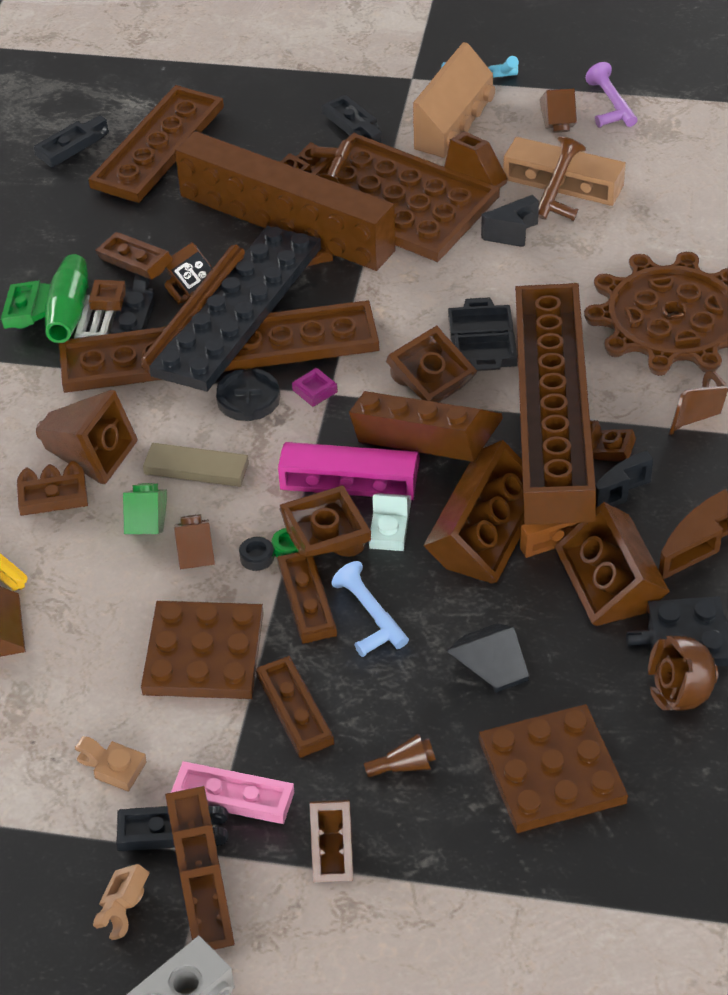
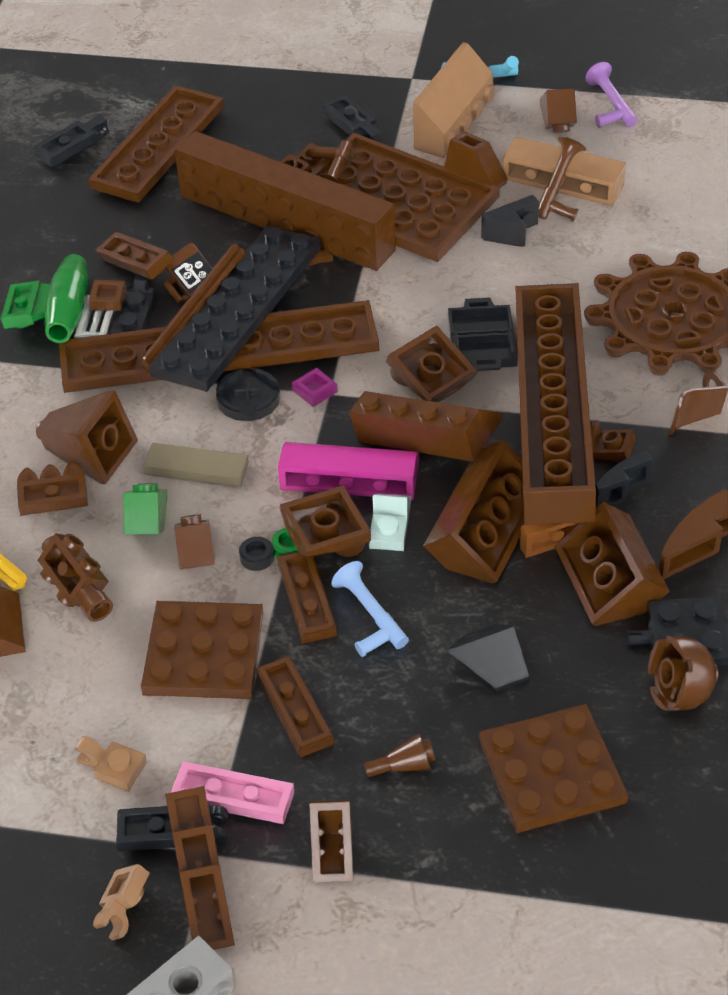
(75, 575): none -> reddish brown brick

